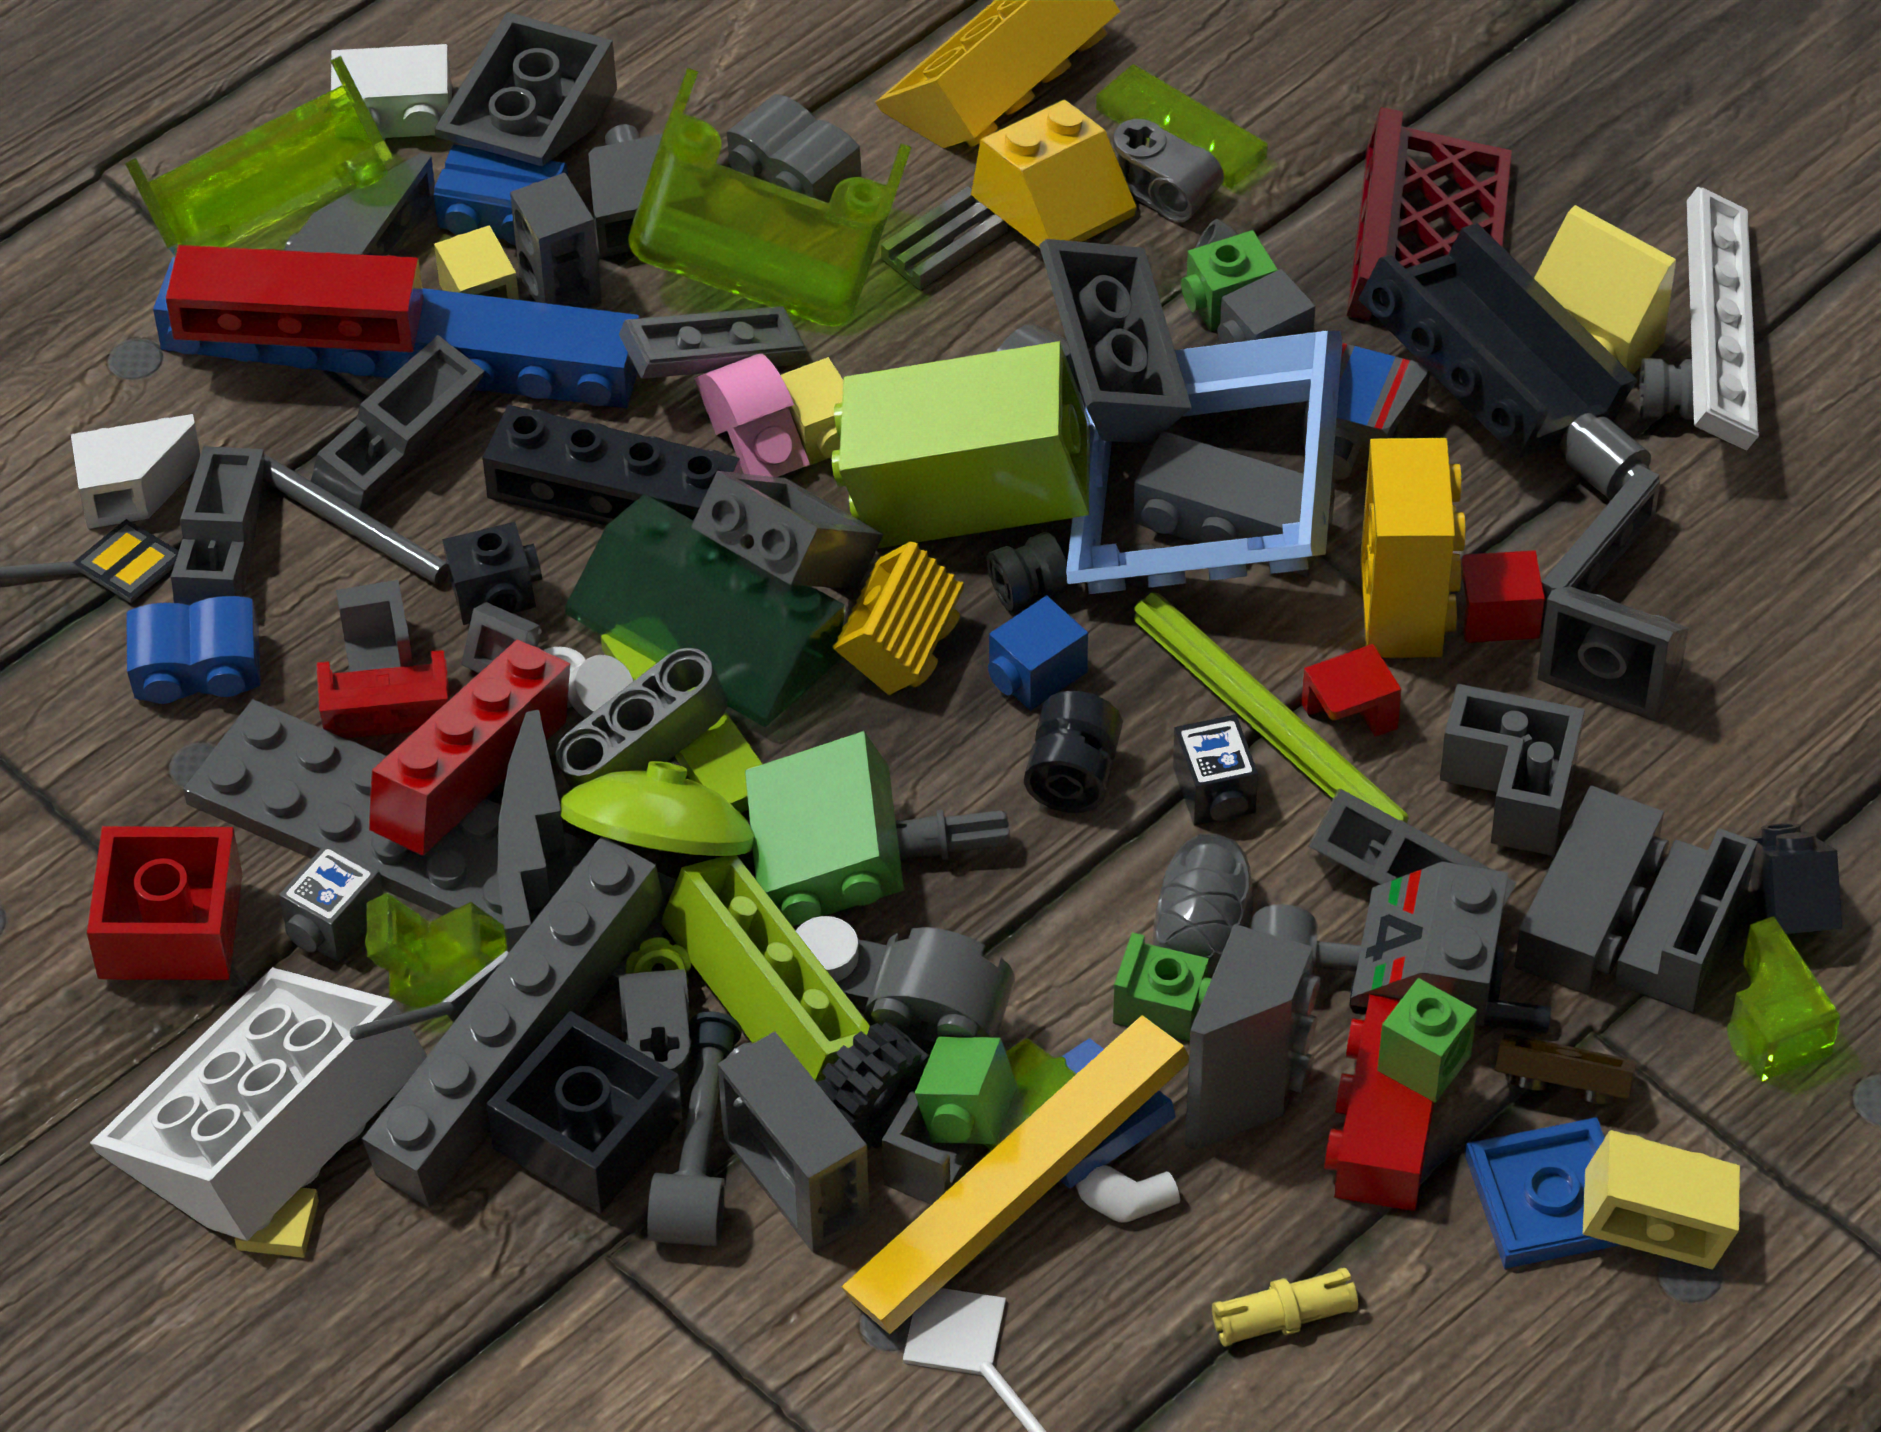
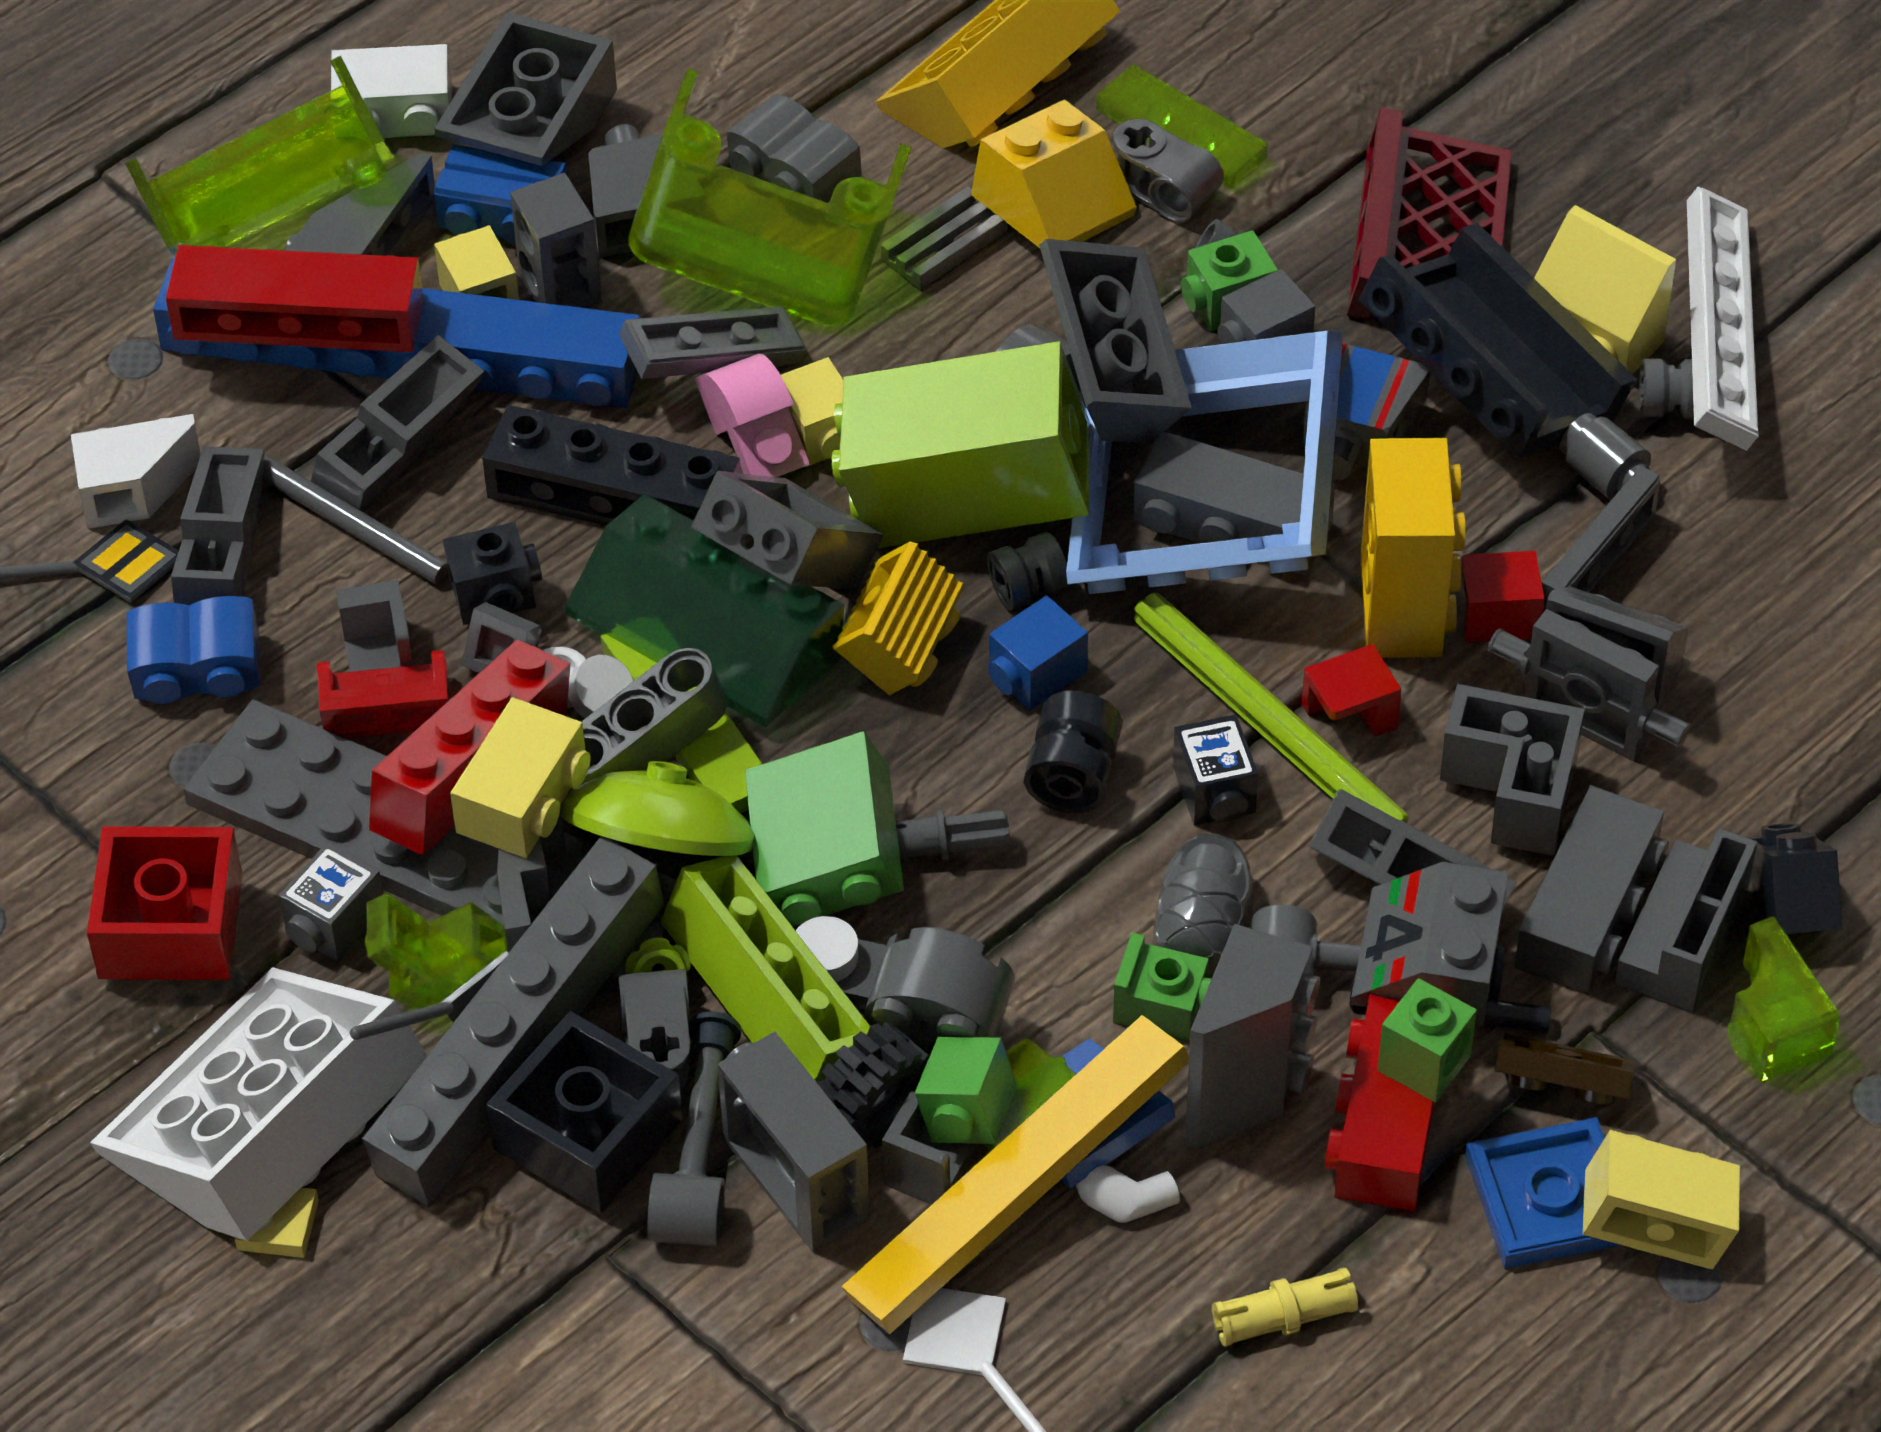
(520, 778): none -> light yellow brick
(1591, 673): none -> dark grey plate

